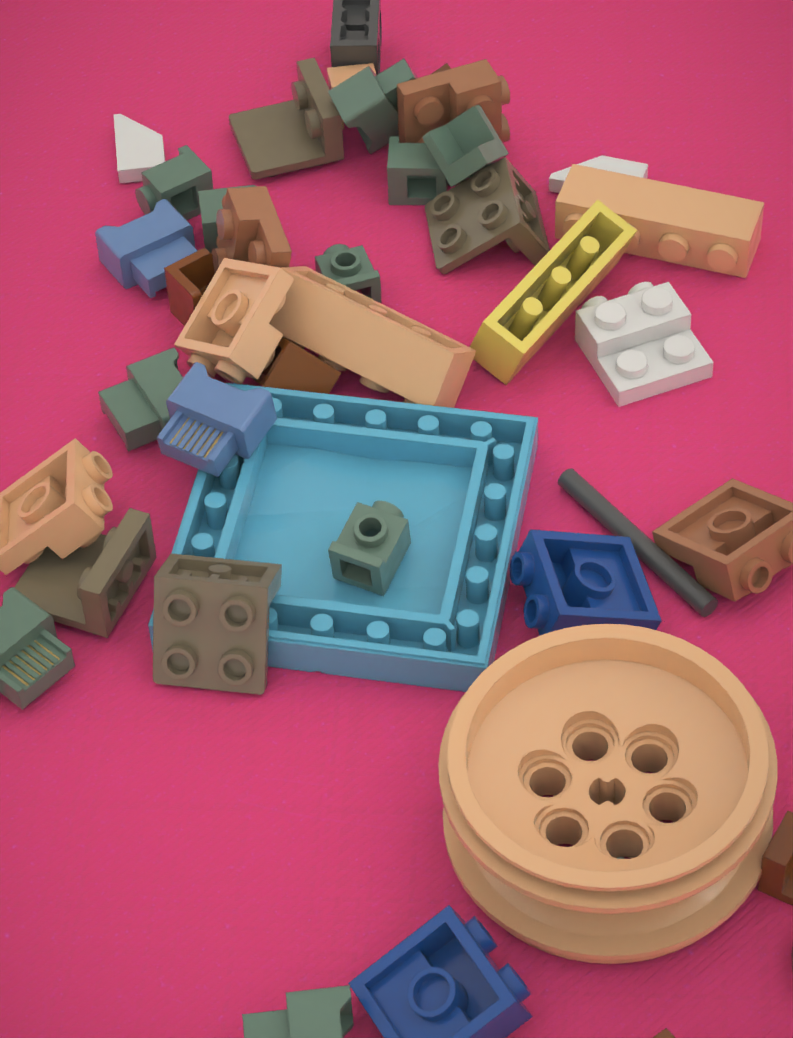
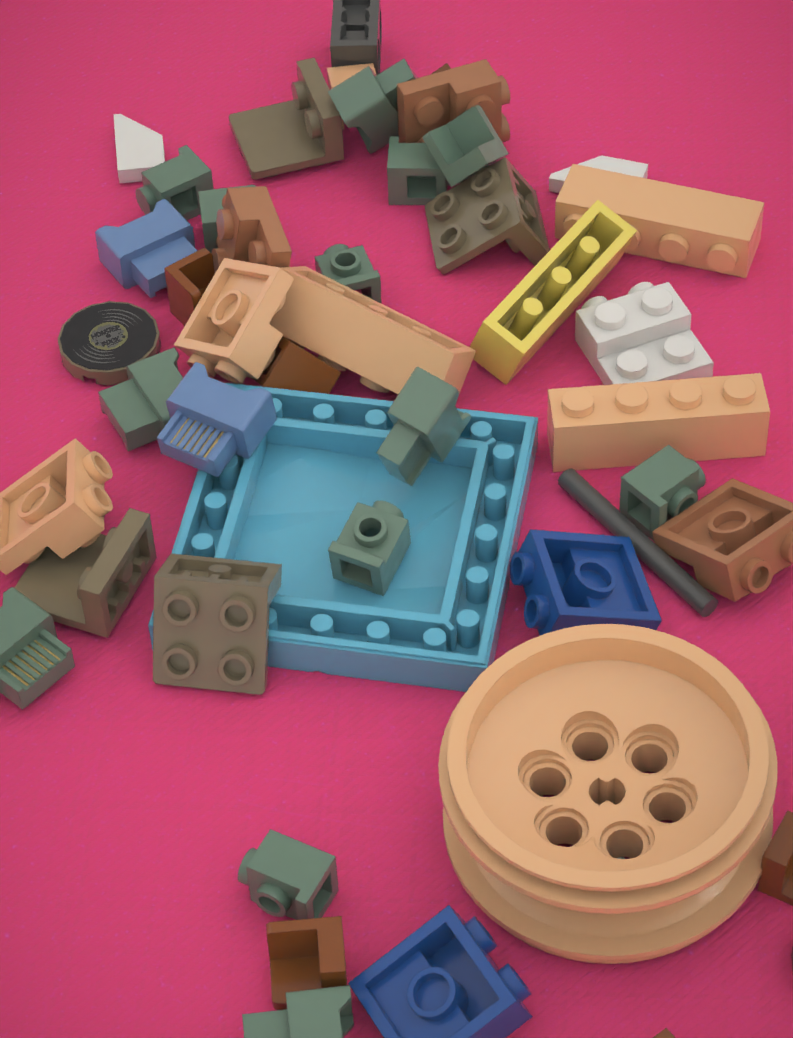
(106, 339): none -> black tile
(289, 877): none -> sand green brick
(305, 956): none -> dark orange panel
(423, 426): none -> sand green piece
(636, 420): none -> light nougat brick
(660, 489): none -> sand green brick

